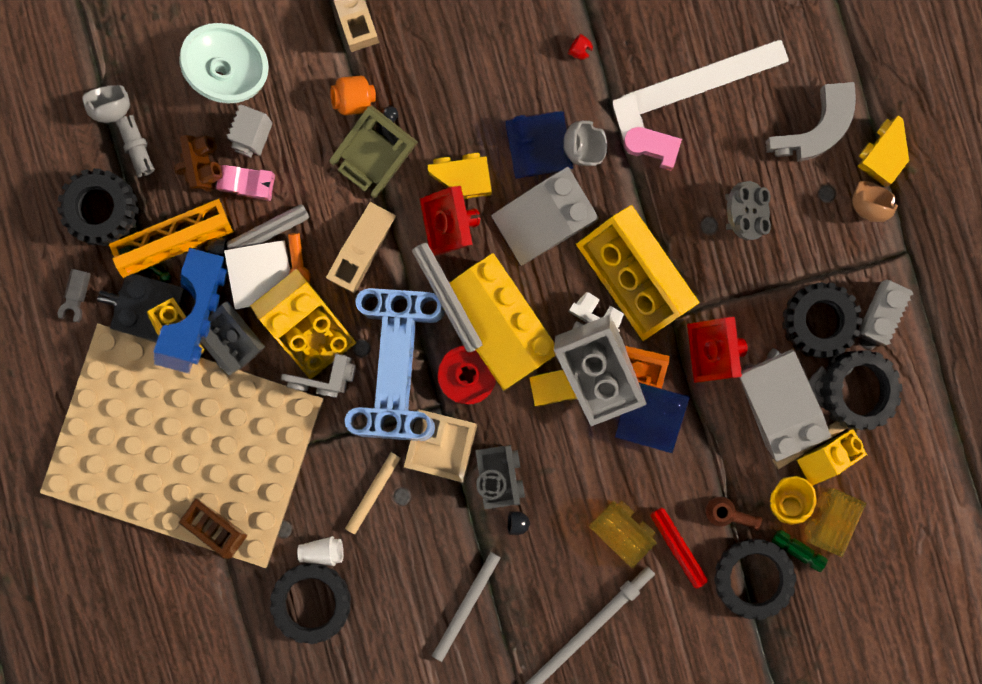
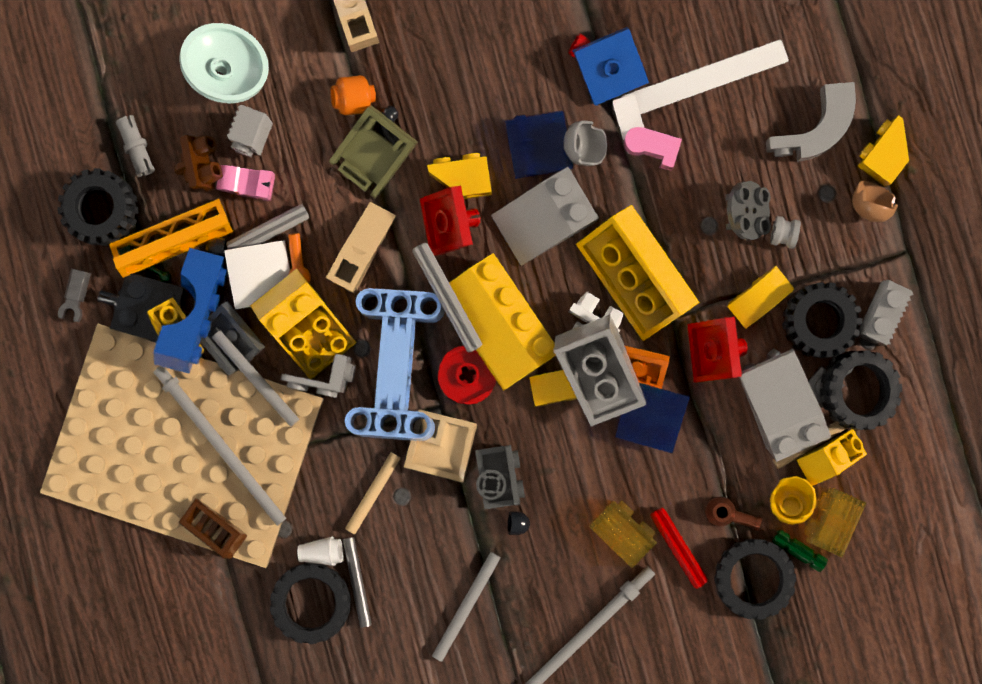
(106, 103): light grey hair -> none
(172, 386): none -> light grey bar
(255, 378): none -> light grey bar
(357, 582): none -> flat silver bar
(610, 66): none -> blue plate
(760, 297): none -> yellow slope
(785, 232): none -> light grey wheel

